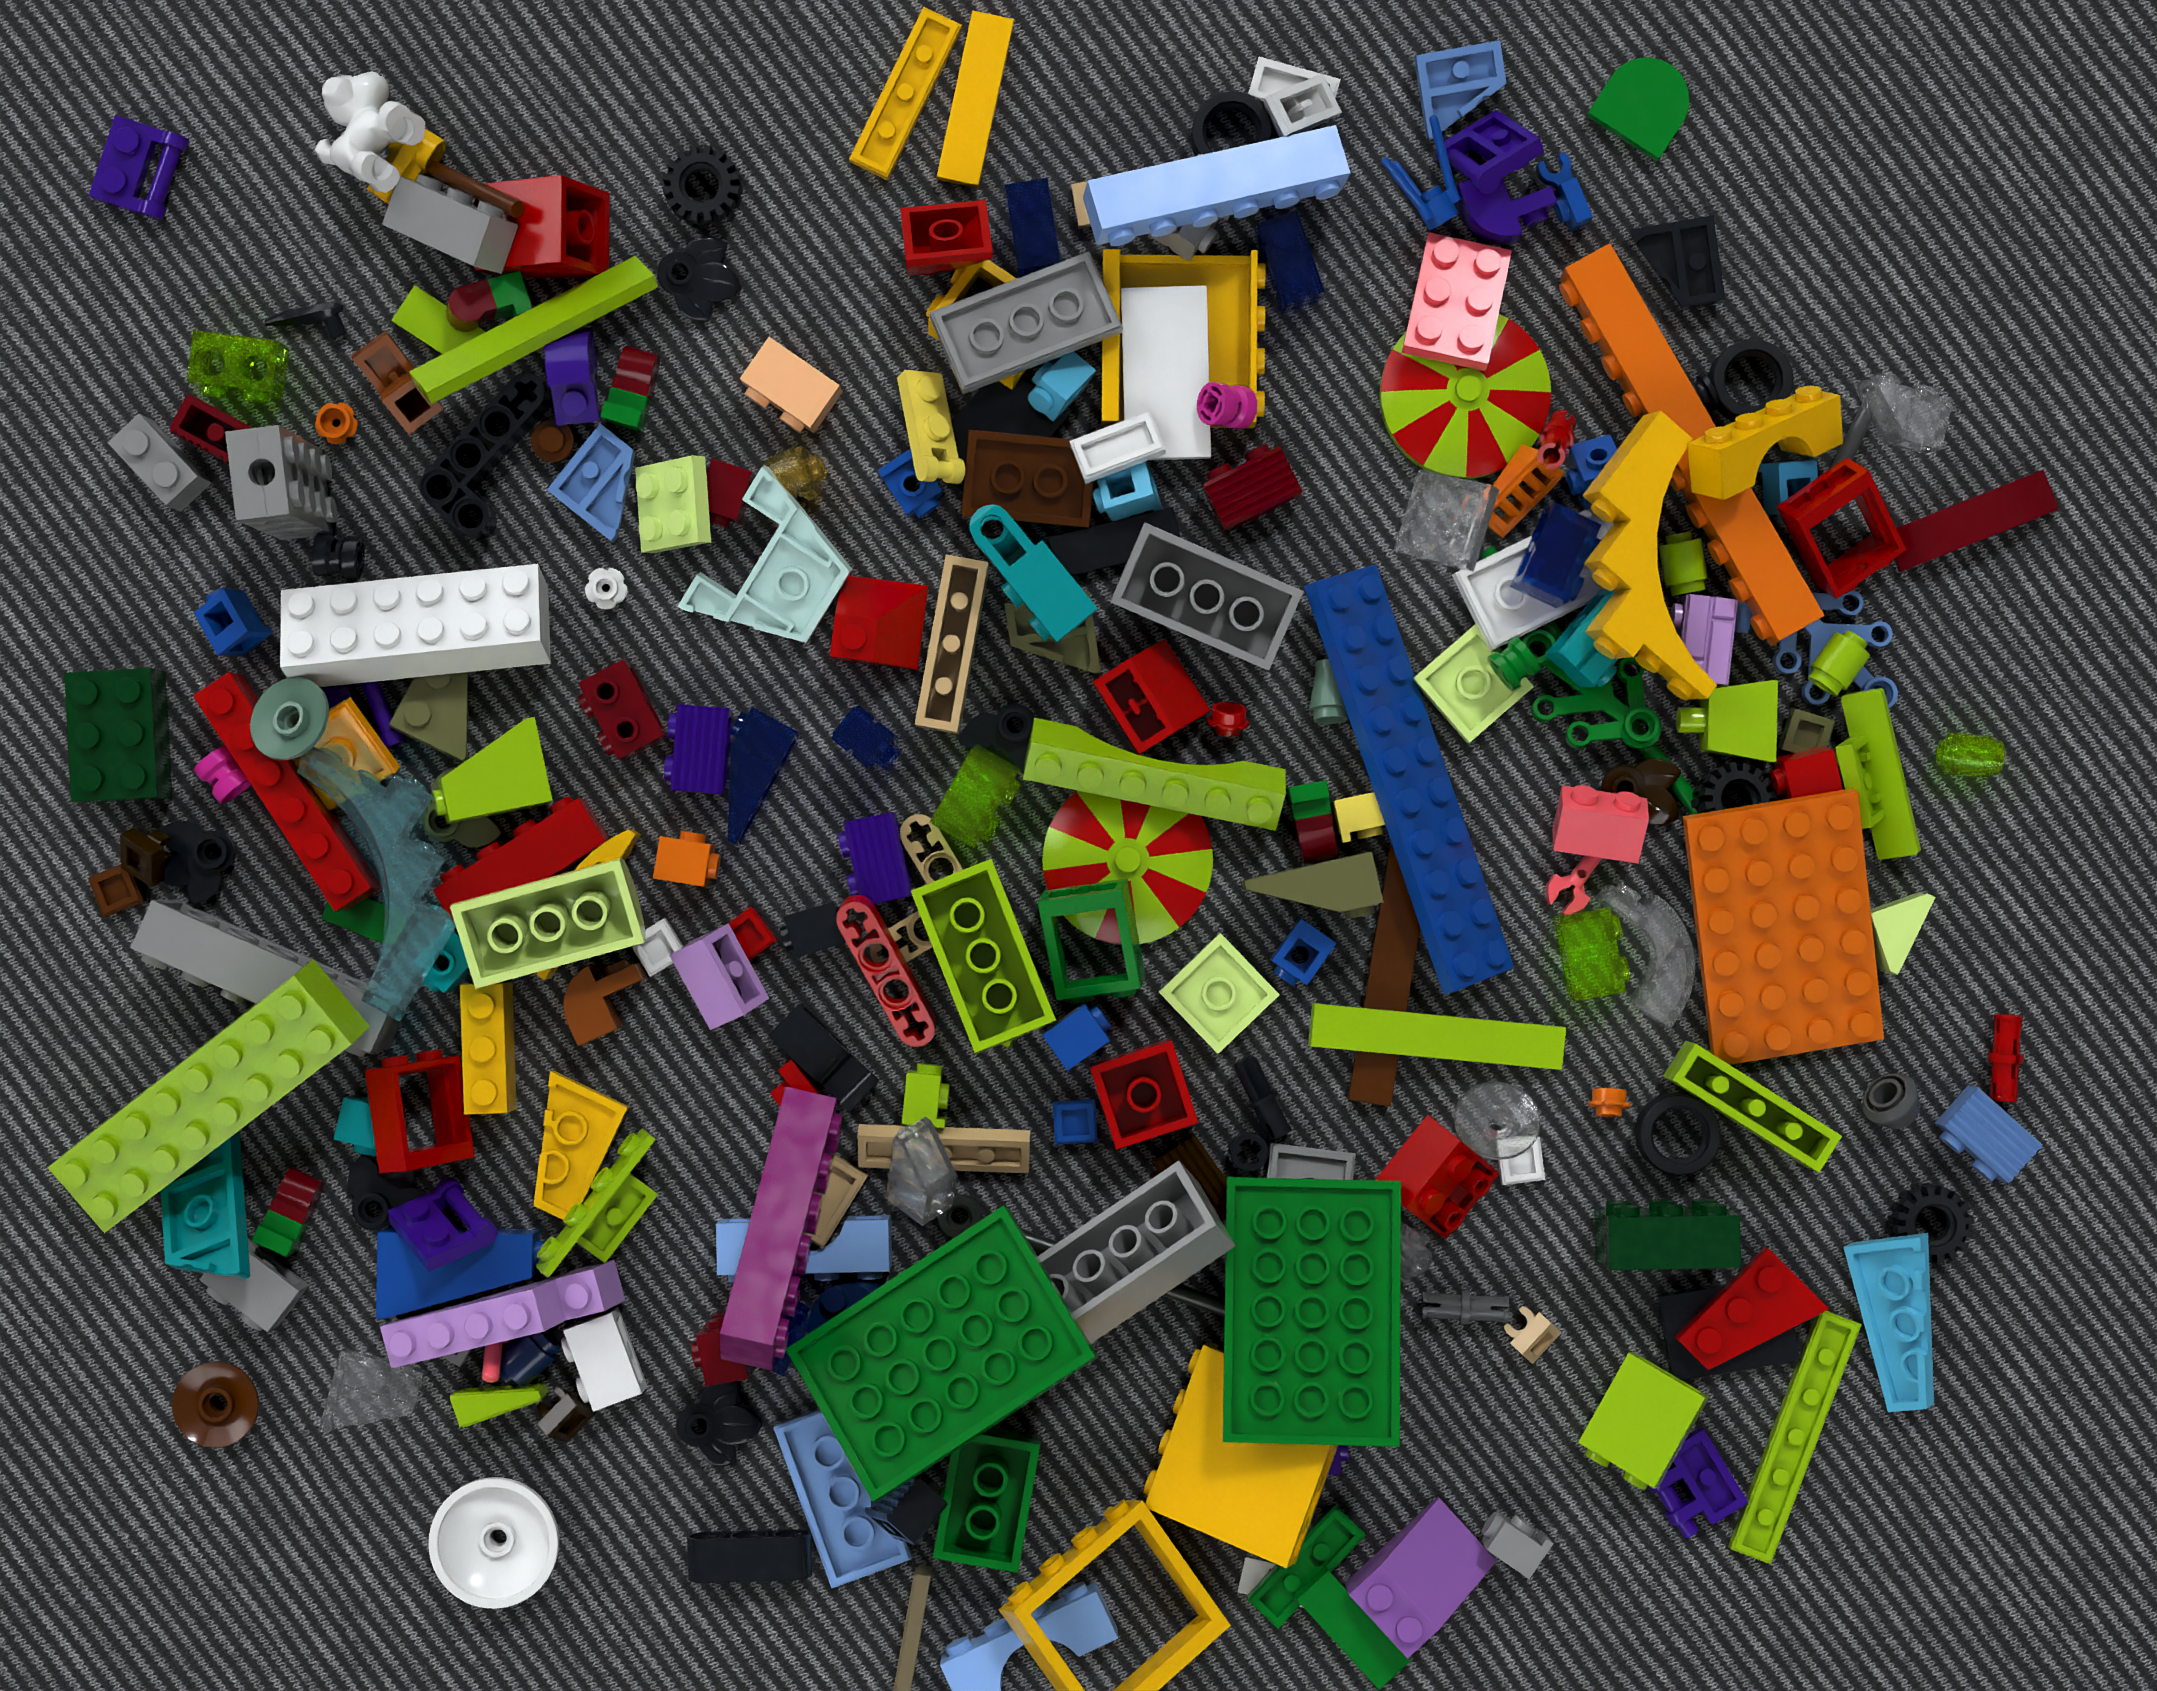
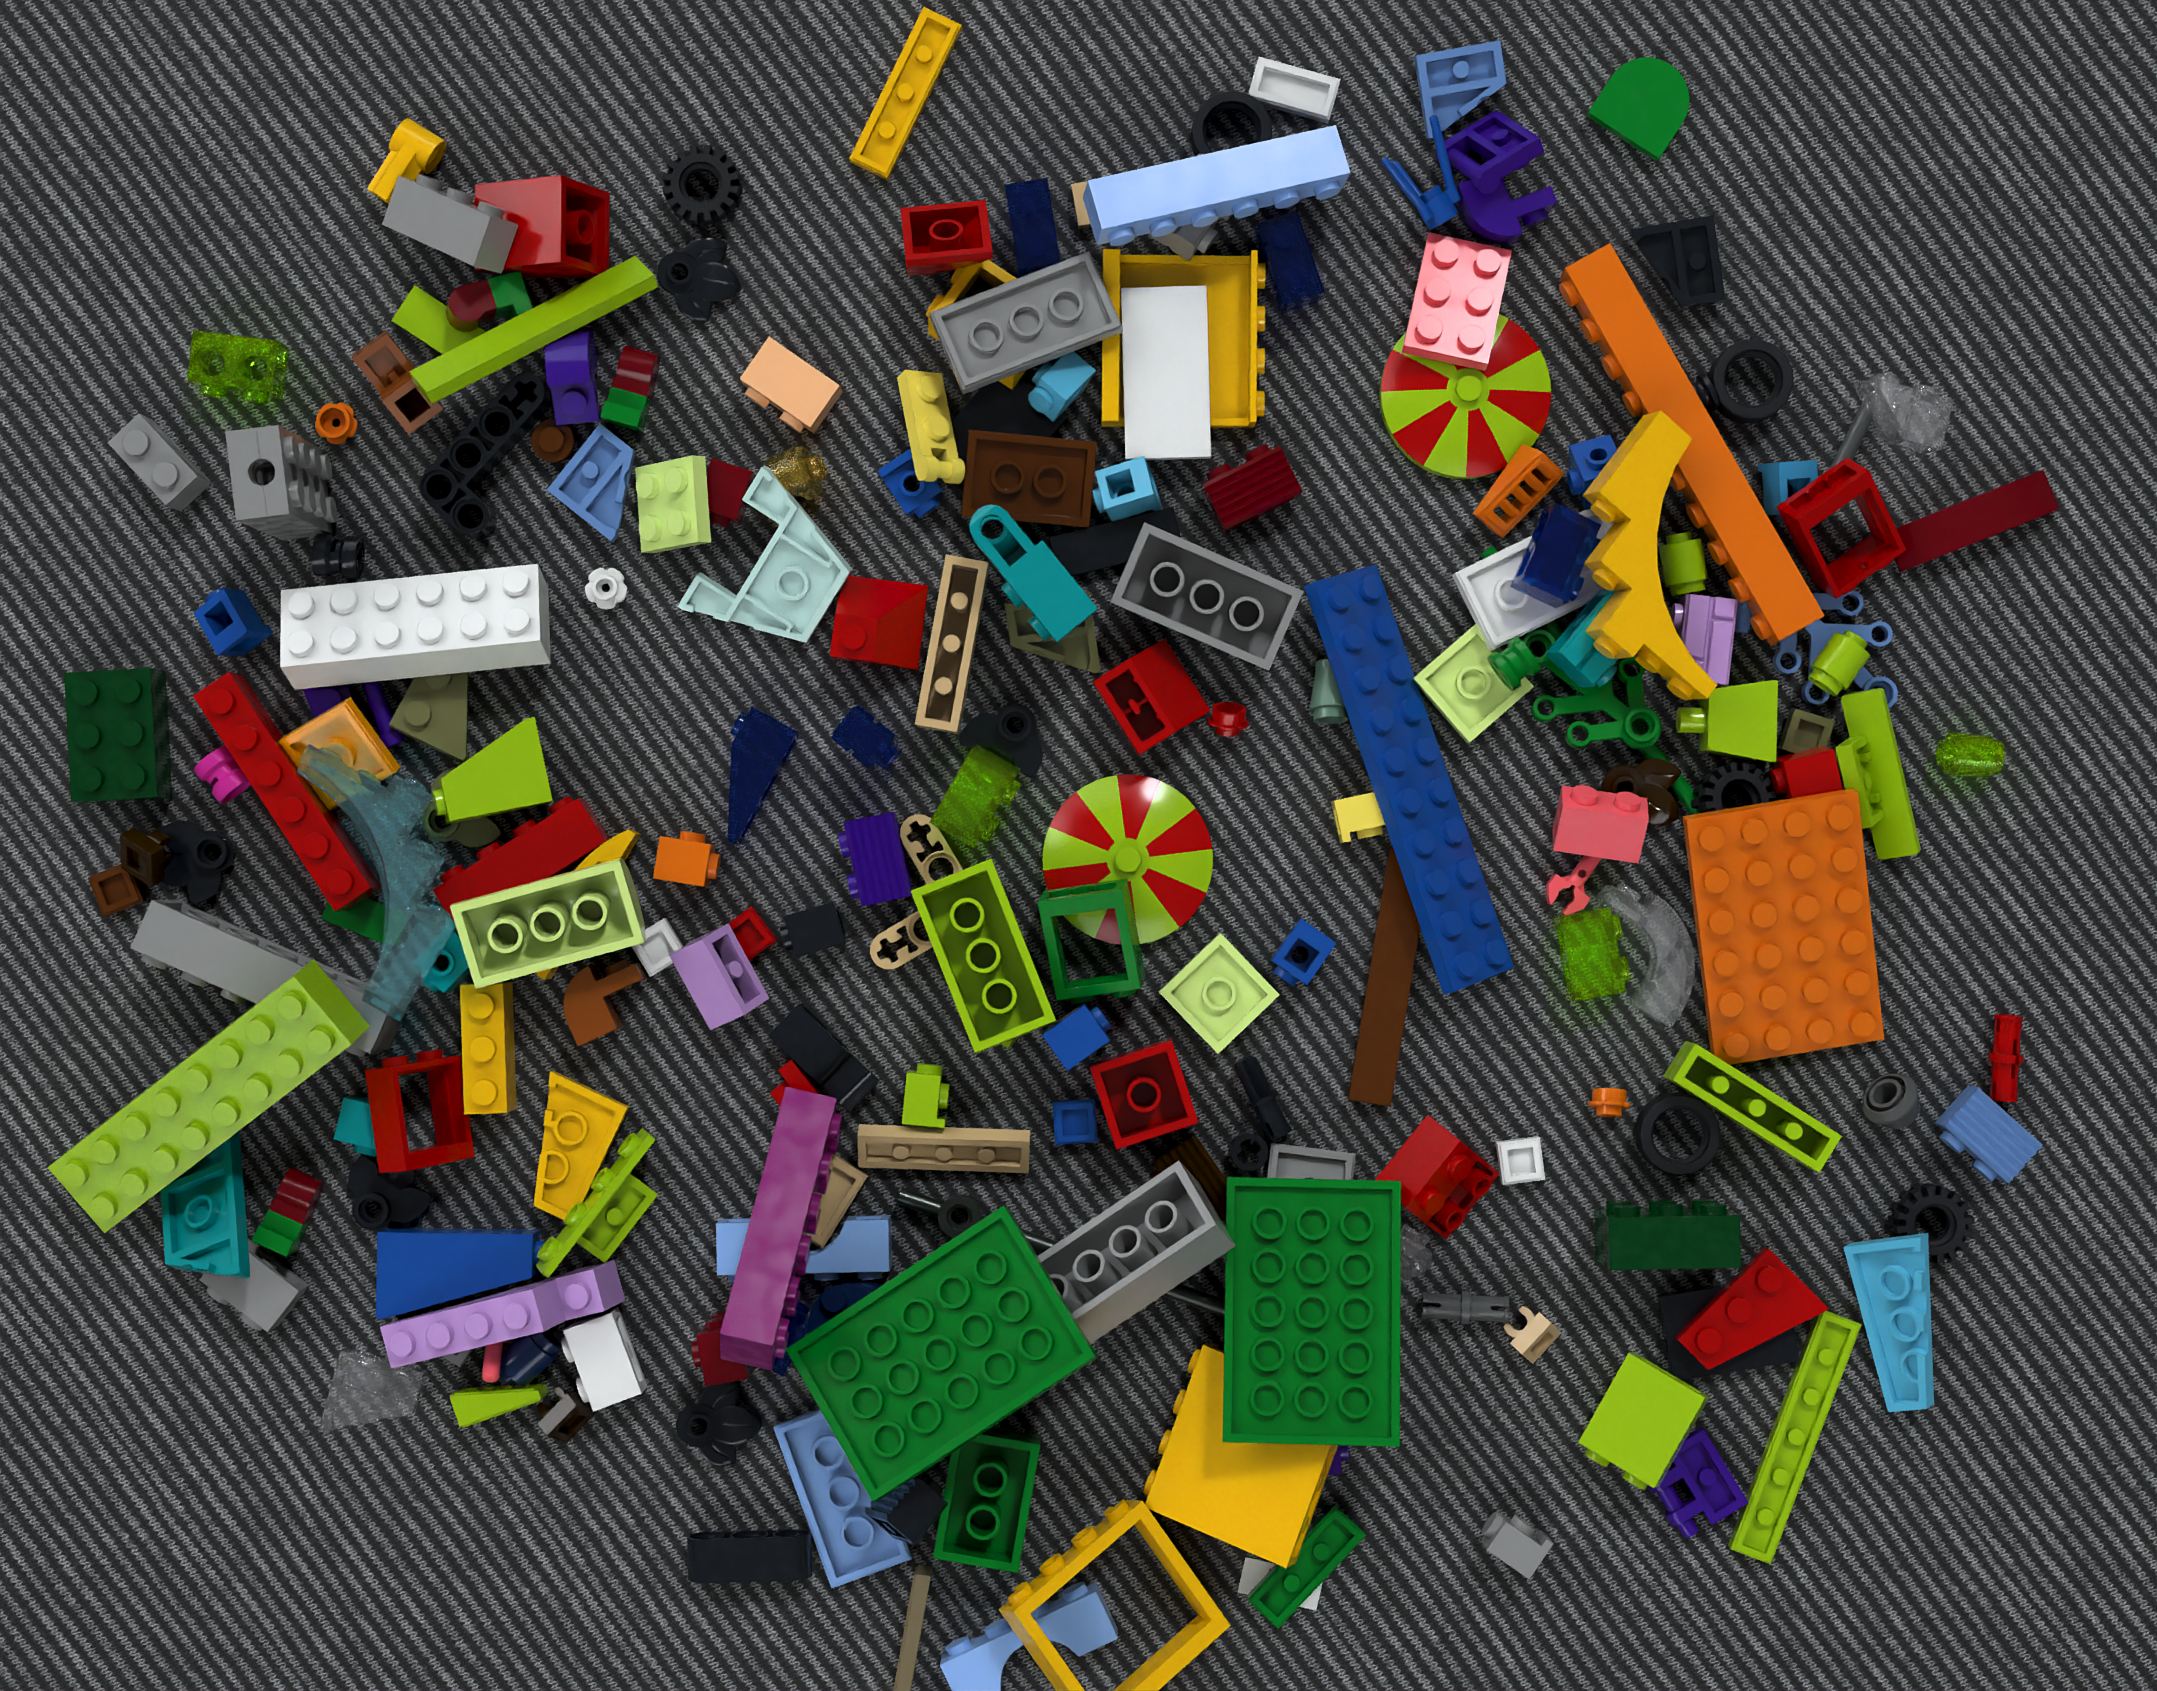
(127, 163): dark purple plate -> none
(195, 1407): reddish brown dish -> none
(204, 426): dark red brick -> none
(278, 711): sand green dish -> none
(308, 315): black bar -> none
(371, 125): white animal -> none
(432, 1234): dark purple plate -> none
(475, 188): reddish brown bar -> none
(477, 1565): white dish -> none
(622, 710): dark red brick -> none
(700, 749): dark purple brick -> none
(881, 973): red beam -> none
(920, 1173): clear slope -> none
(975, 99): yellow tile -> none
(1117, 447): white tile -> none
(1226, 405): dark pink wheel -> none
(1228, 792): lime arch -> none
(1301, 106): white slope -> none
(1313, 821): leg -> none
(1336, 885): olive slope -> none
(1351, 1628): green tile -> none
(1420, 1577): medium lavender slope -> none
(1436, 1036): lime tile -> none
(1446, 520): clear plate -> none
(1500, 1105): clear dish -> none
(1556, 439): red pin -> none
(1571, 202): blue plate -> none
(1729, 456): yellow arch -> none
(1896, 928): yellowish green slope -> none

